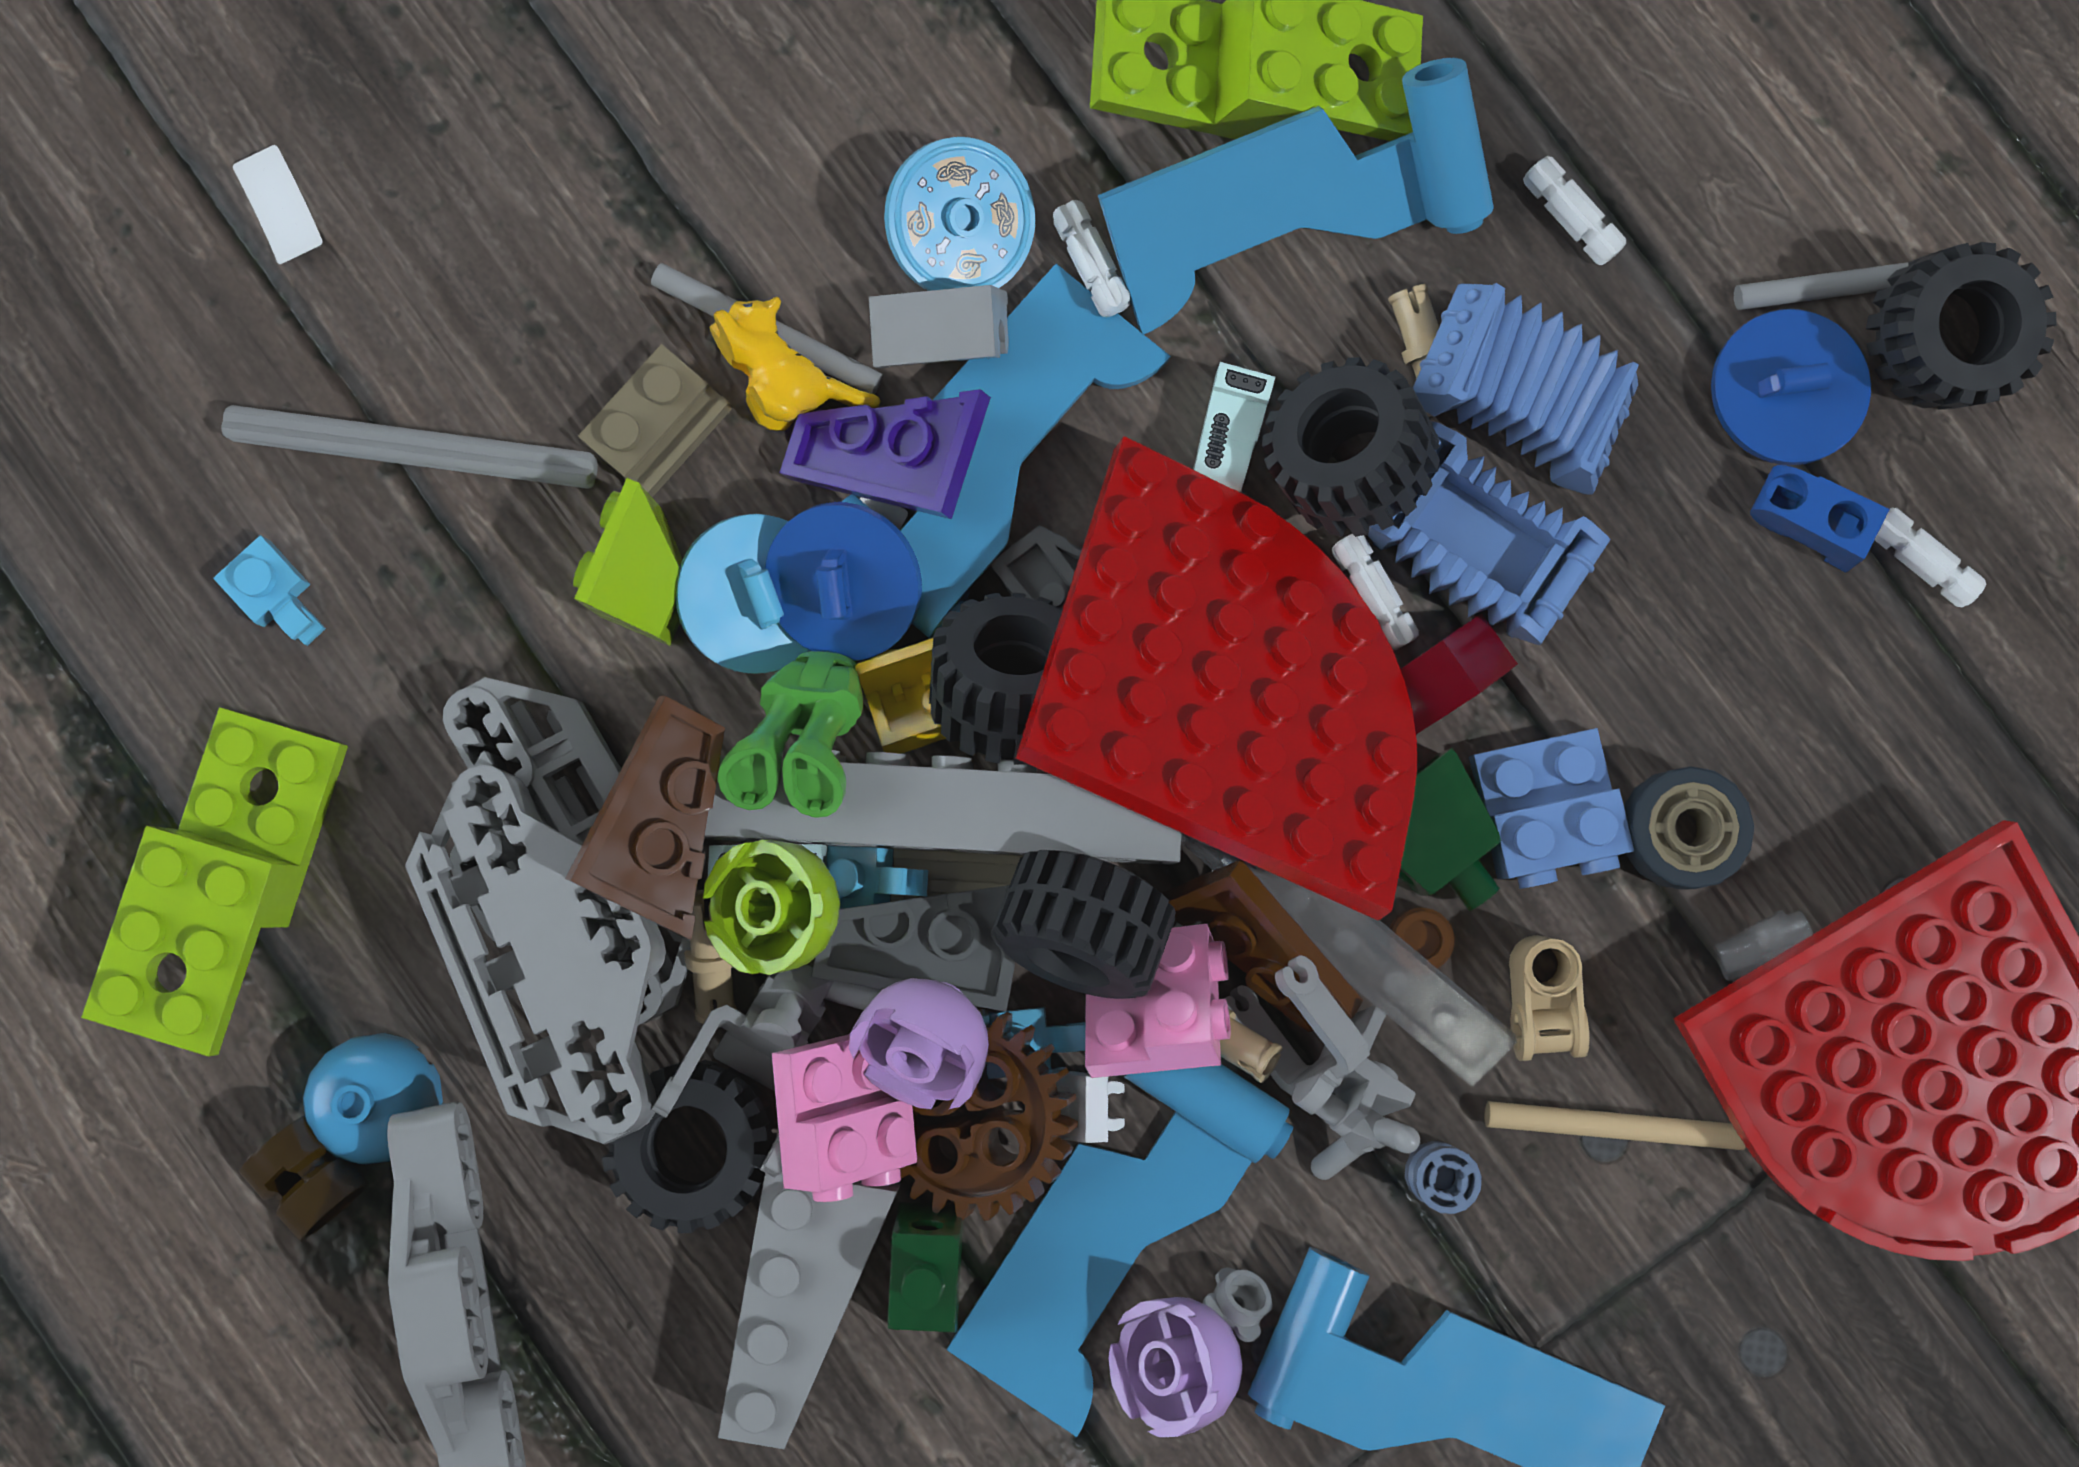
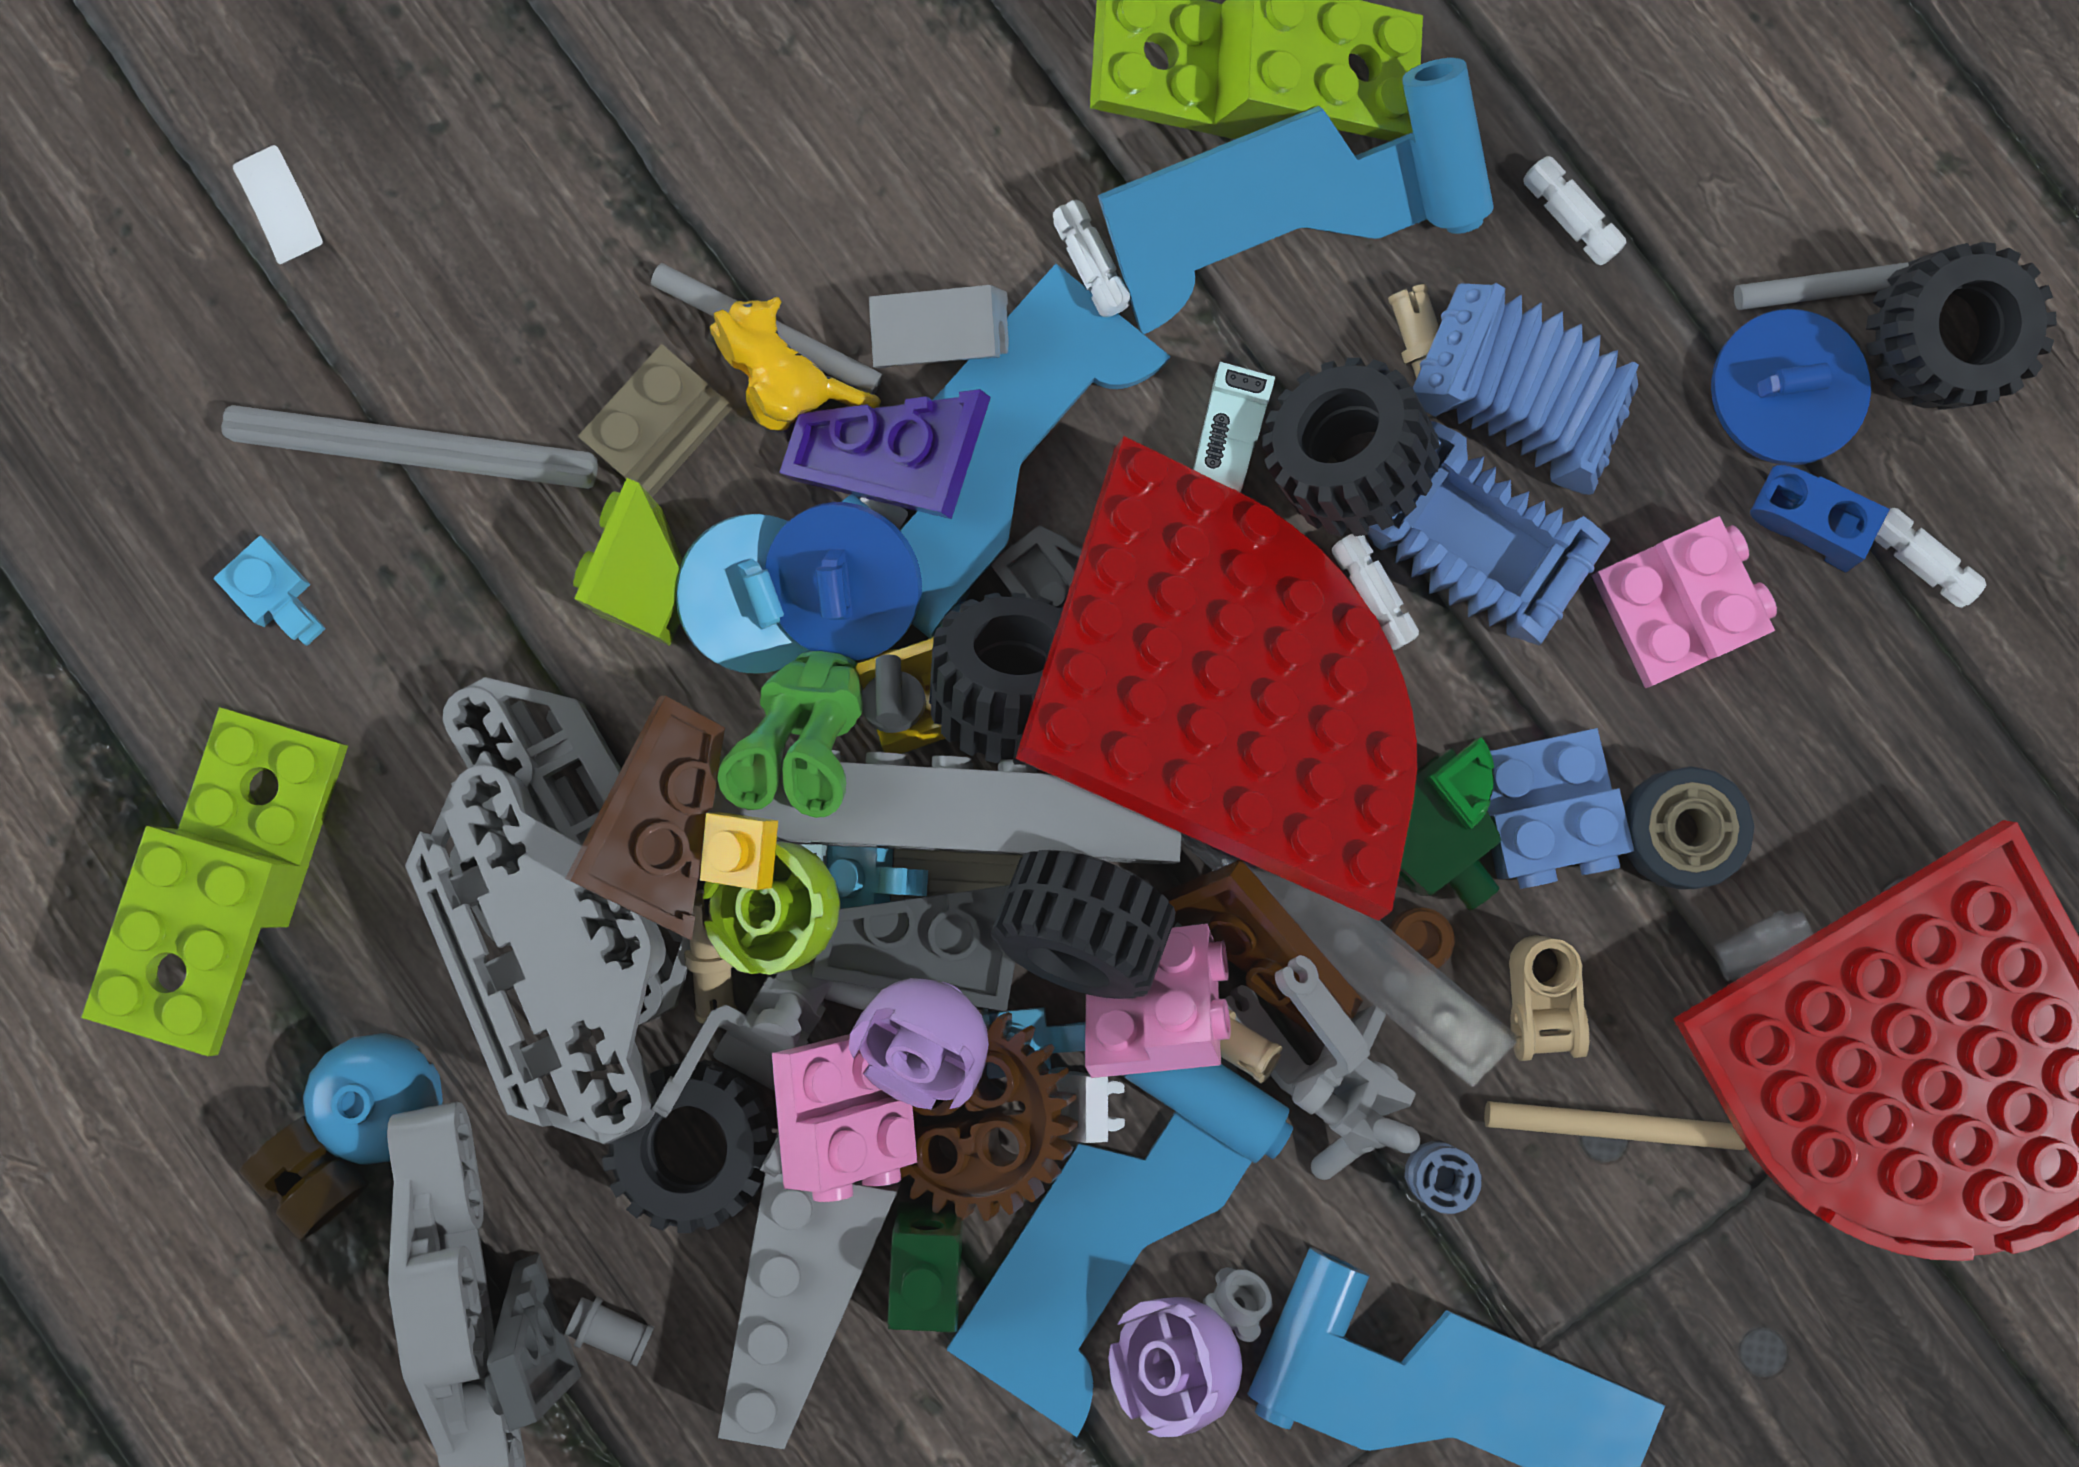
(530, 1353): none -> dark grey wing
(608, 1331): none -> light grey pin
(739, 850): none -> yellow plate
(892, 698): none -> dark grey plate
(959, 215): medium azure shield -> none
(1455, 671): dark red slope -> none
(1467, 782): none -> green tile
(1686, 601): none -> bright pink plate

